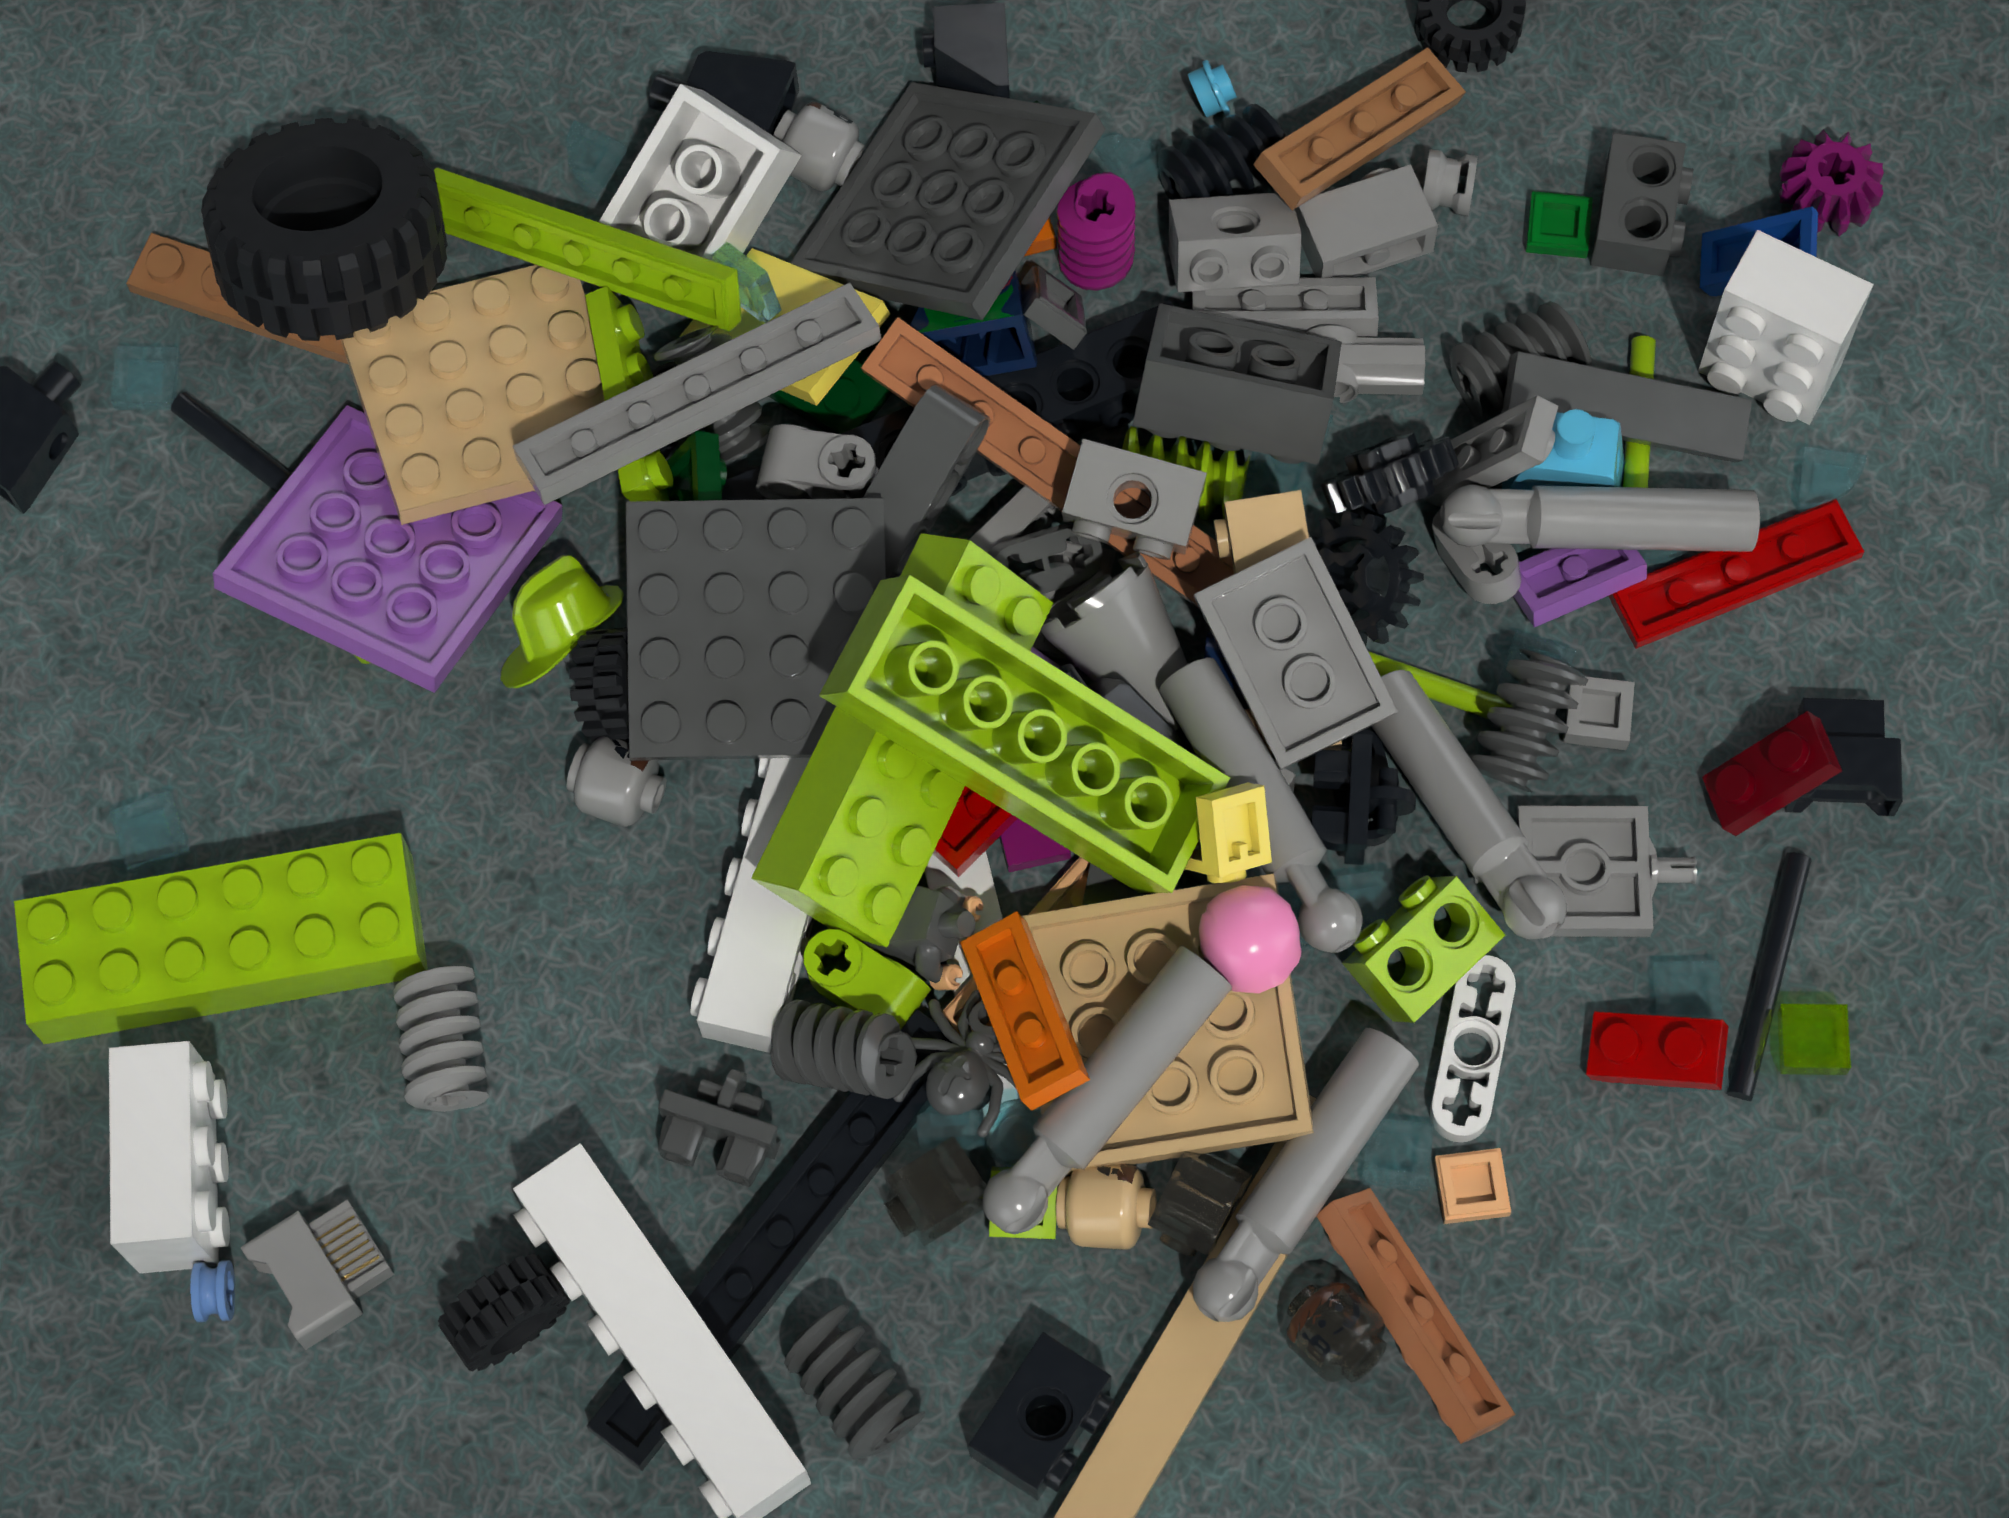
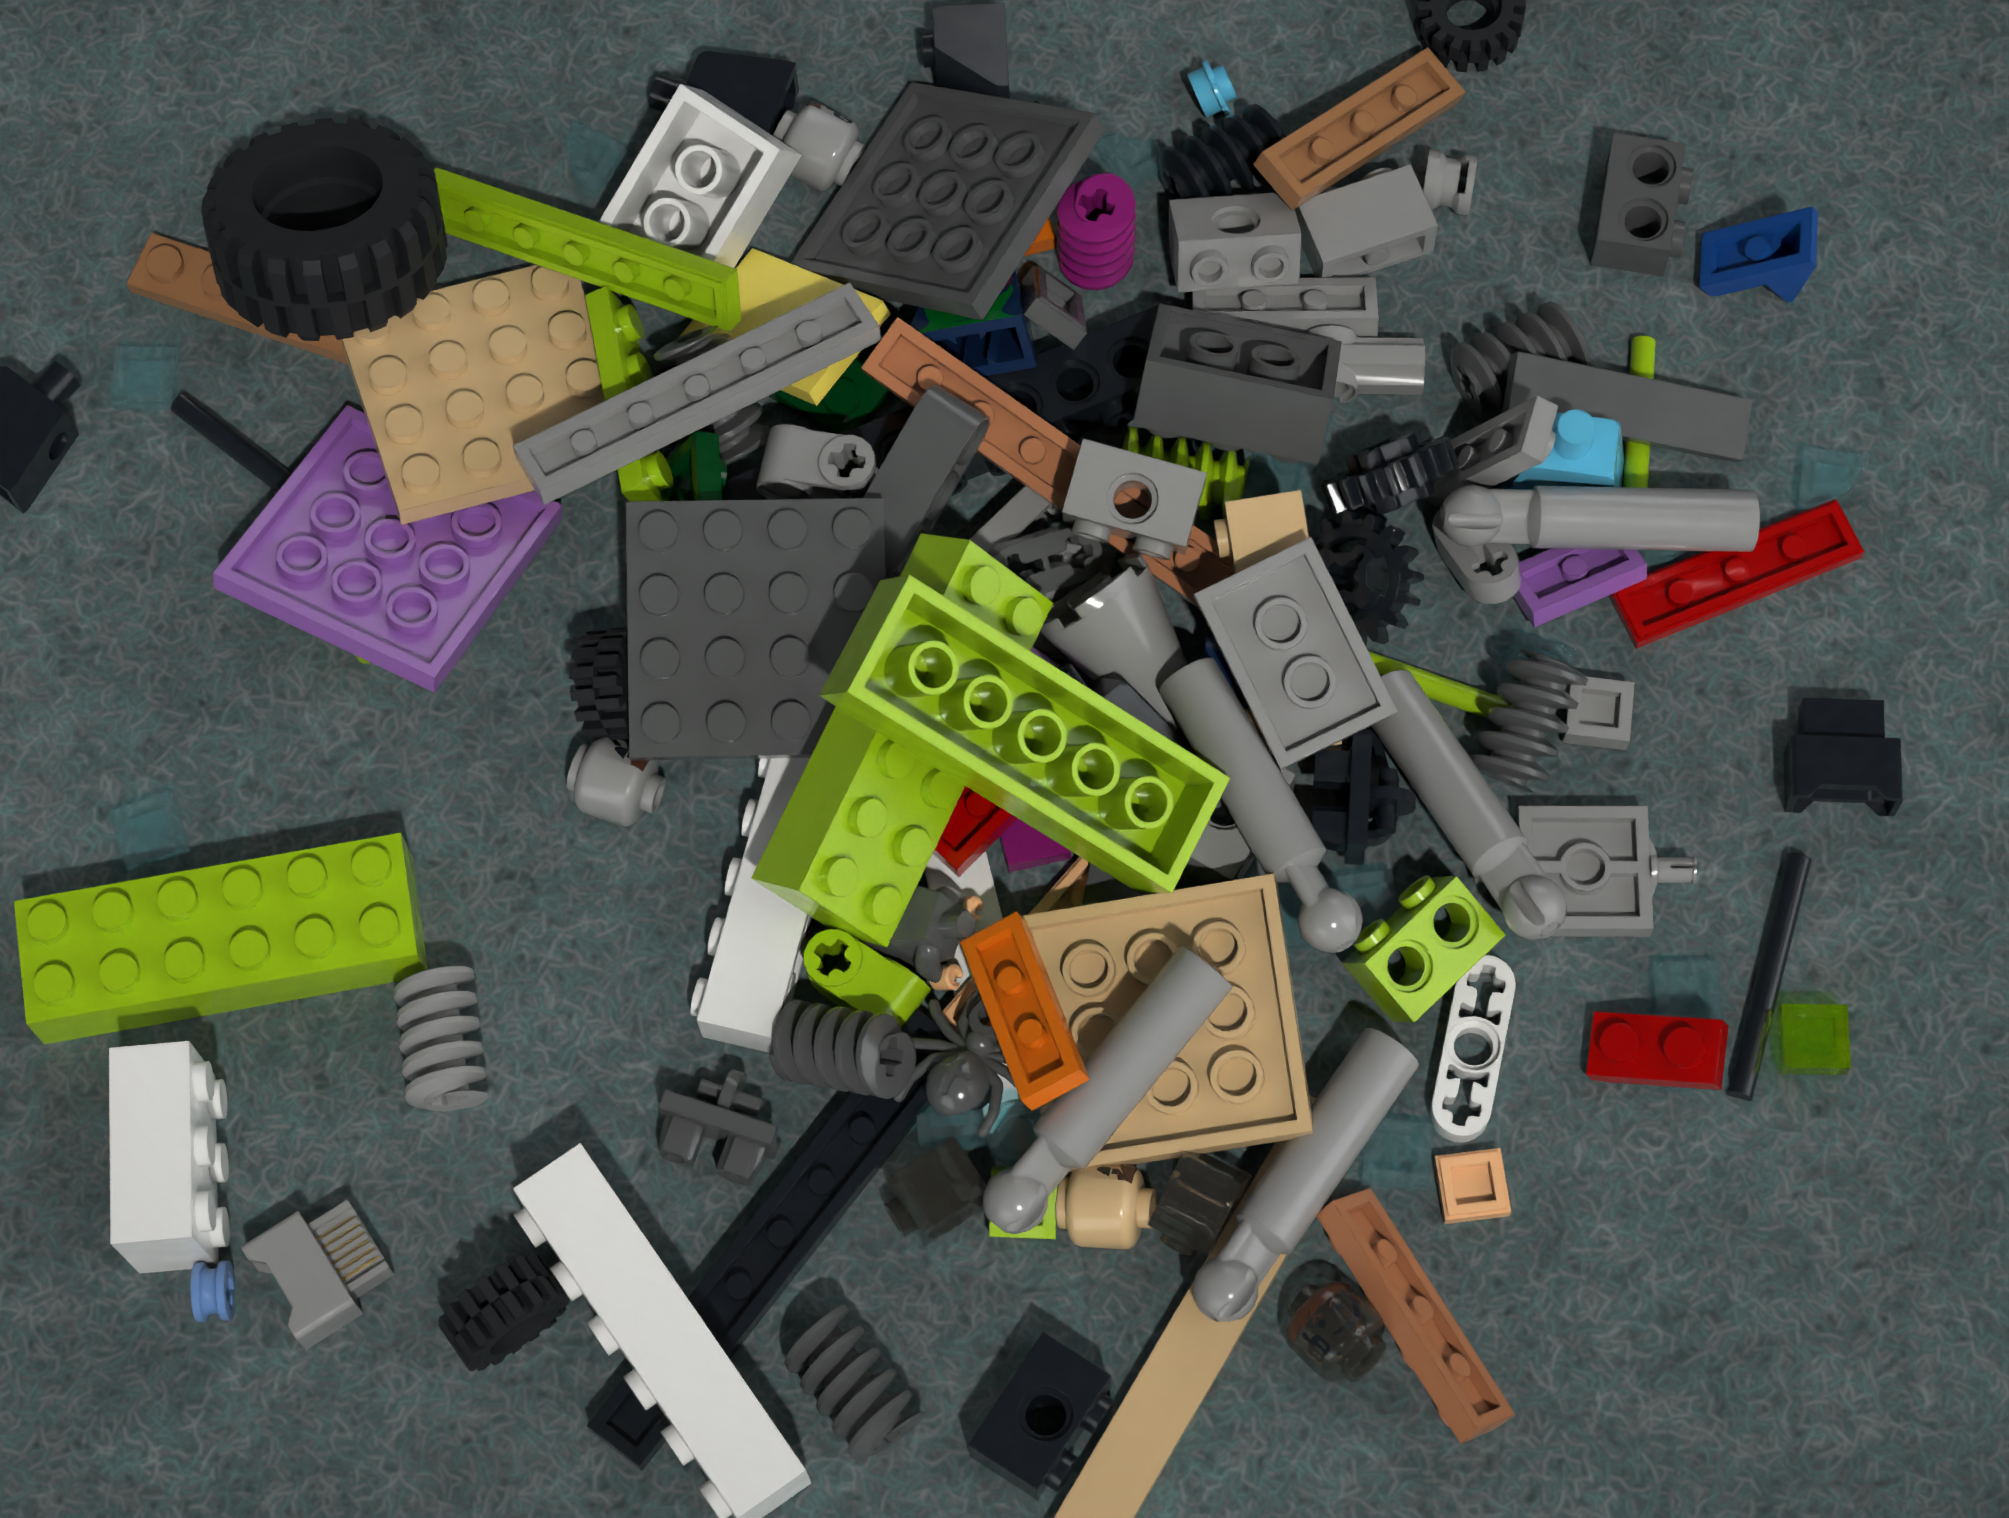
(552, 615): lime piece -> none
(754, 283): clear light blue tile -> none
(1231, 833): light yellow bracket -> none
(1250, 938): bright pink hair -> none
(1559, 224): green tile -> none
(1771, 773): dark red plate -> none
(1783, 328): white brick -> none
(1832, 180): magenta gear -> none

